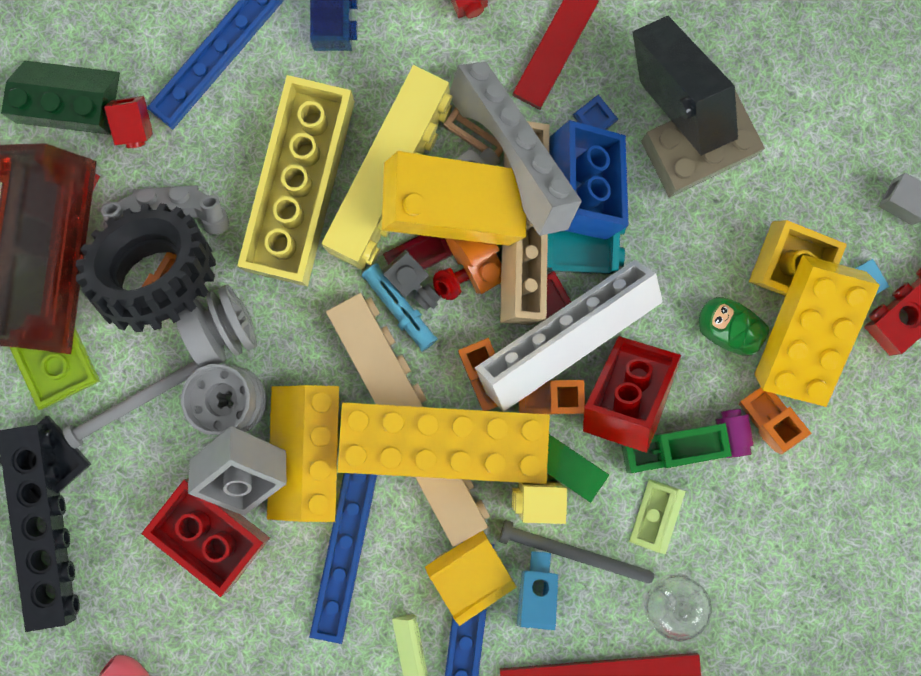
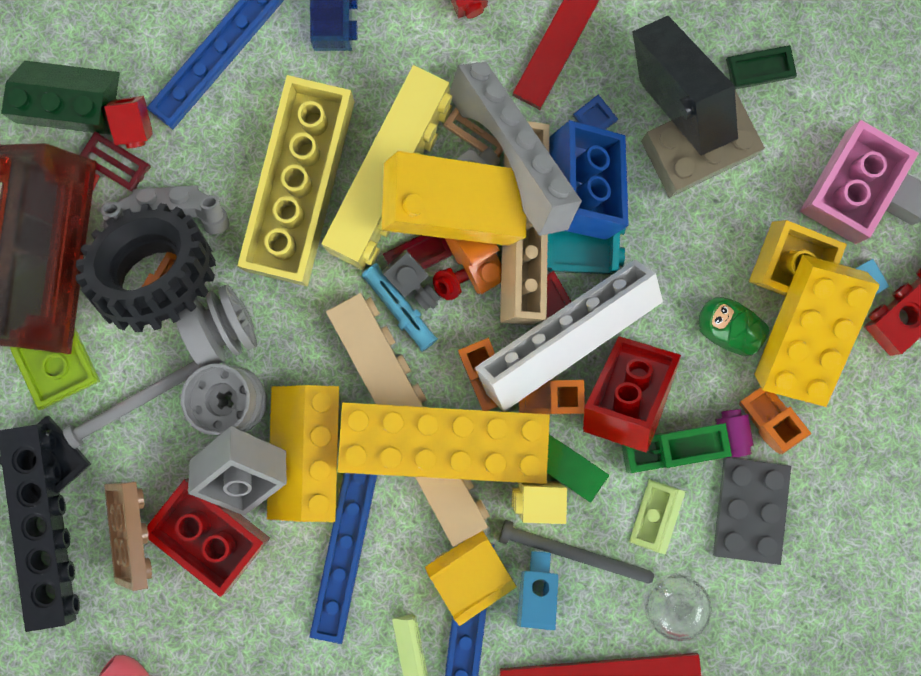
(127, 535): none -> medium nougat plate
(137, 176): none -> dark red tile
(752, 511): none -> dark grey plate
(761, 67): none -> dark green tile
(859, 182): none -> bright pink brick

